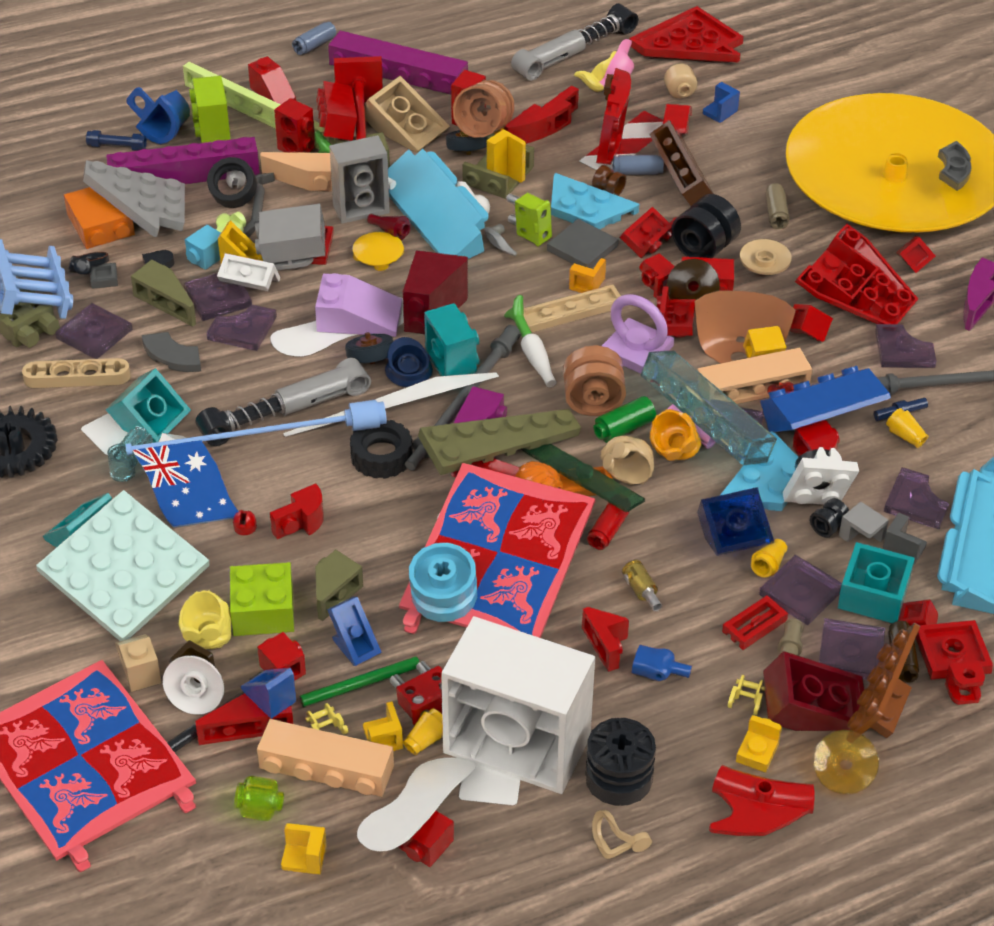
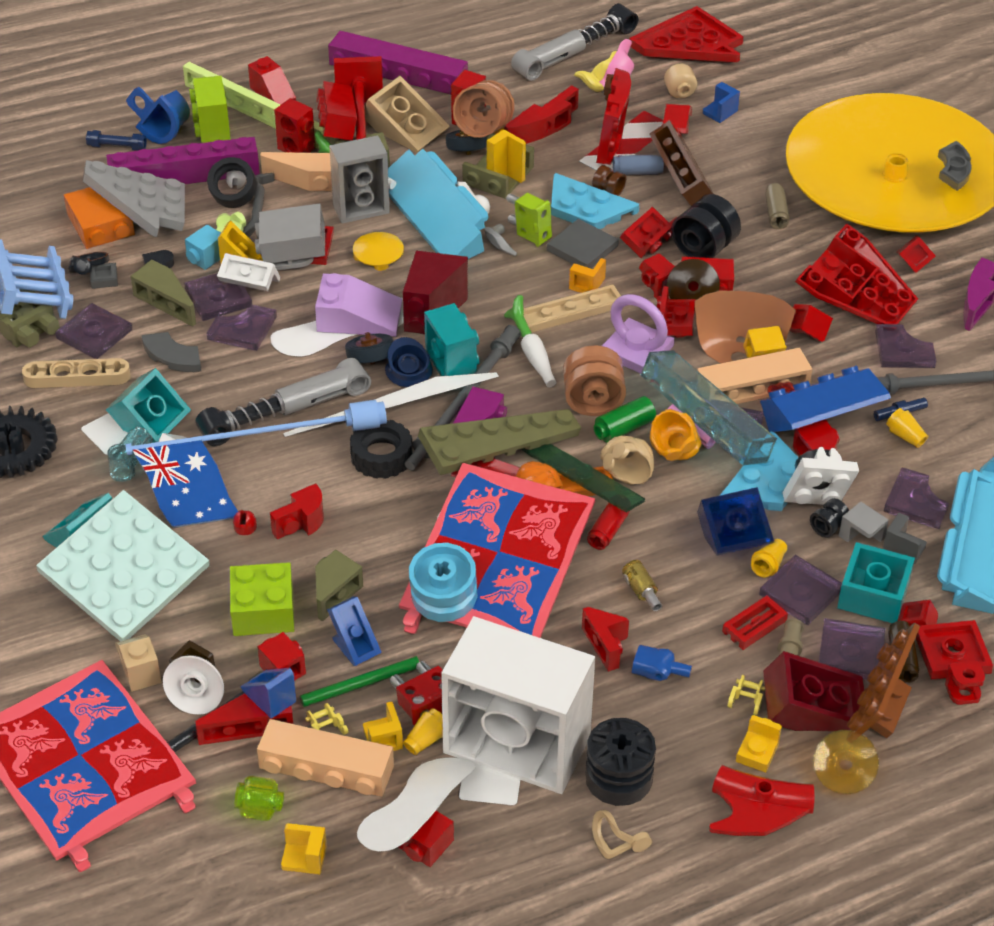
(205, 620): light yellow hair -> none
(314, 38): sand blue piece -> none
(395, 225): dark red cone -> none
(765, 257): tan dish -> none

